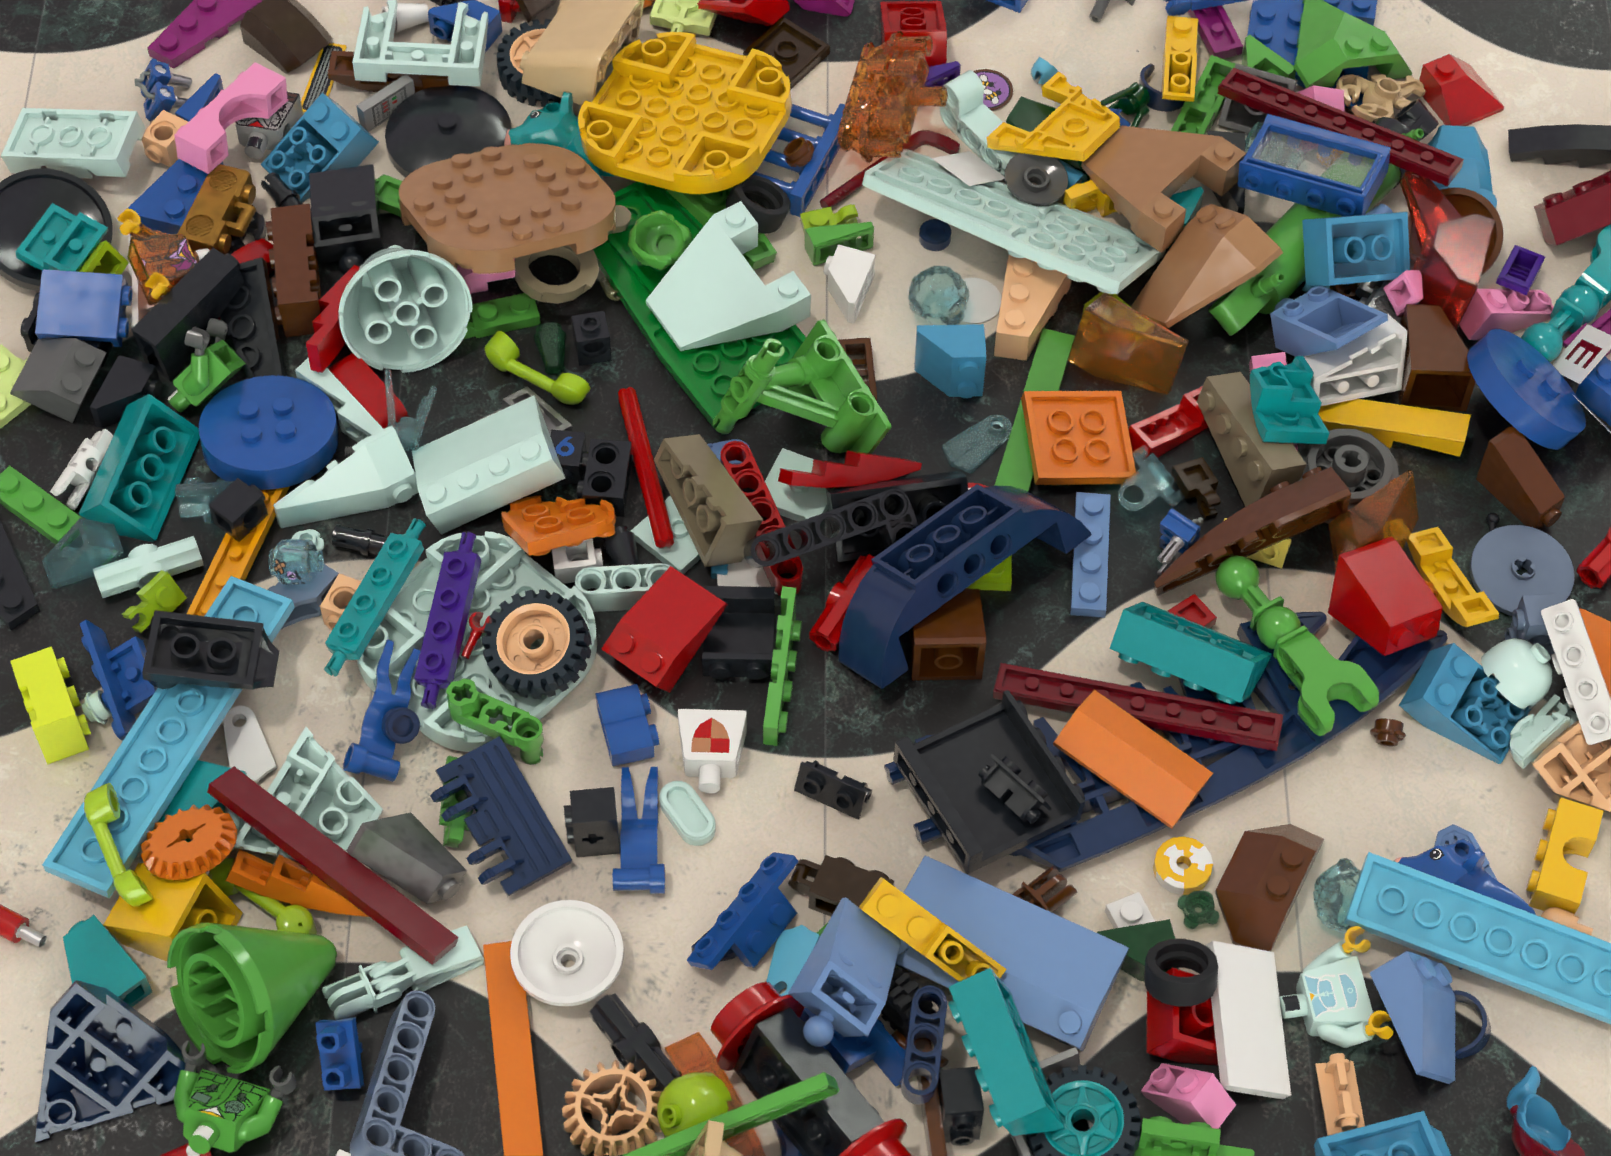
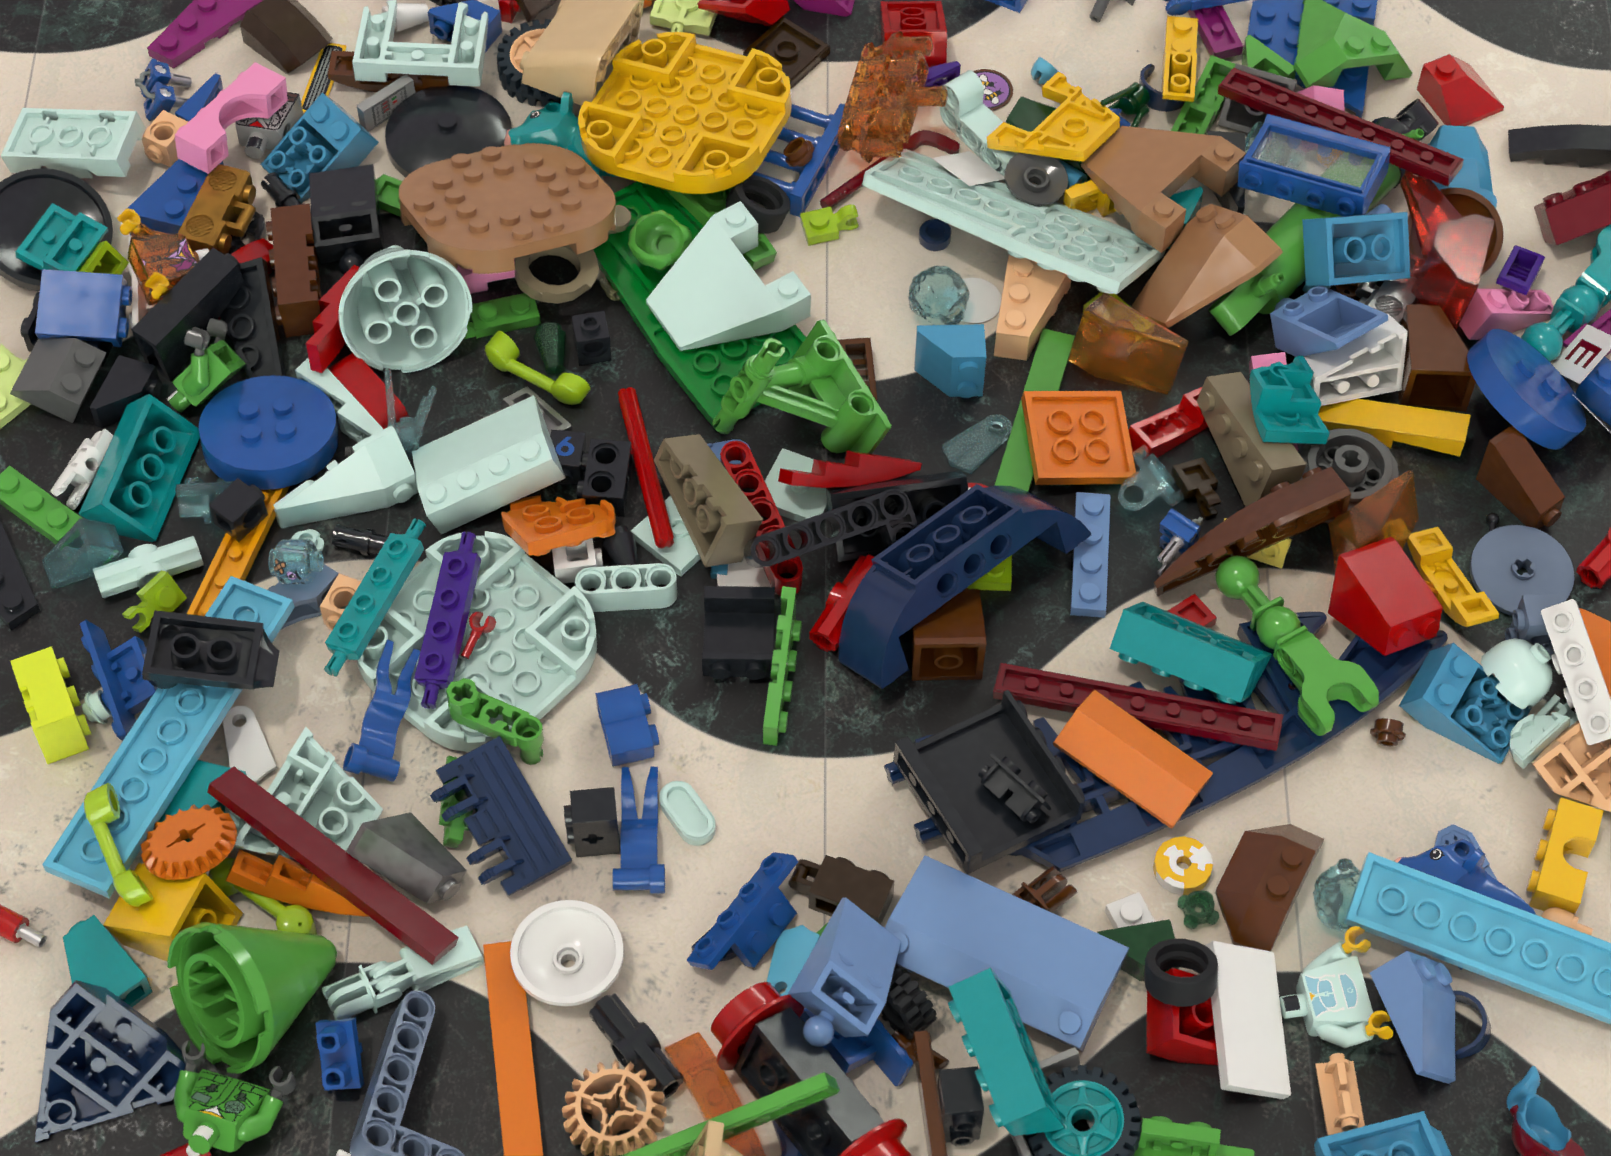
(400, 725): dark blue tile -> none
(551, 664): wheel -> none
(665, 629): red slope -> none
(691, 1101): lime cylinder -> none
(711, 744): white torso -> none
(824, 240): bright green slope -> none
(825, 787): black hinge -> none
(849, 278): white slope -> none
(924, 1026): dark blue beam -> none
(926, 933): yellow slope -> none
(1189, 1095): bright pink slope -> none
(1379, 95): tan animal -> none
(1405, 290): bright pink slope -> none

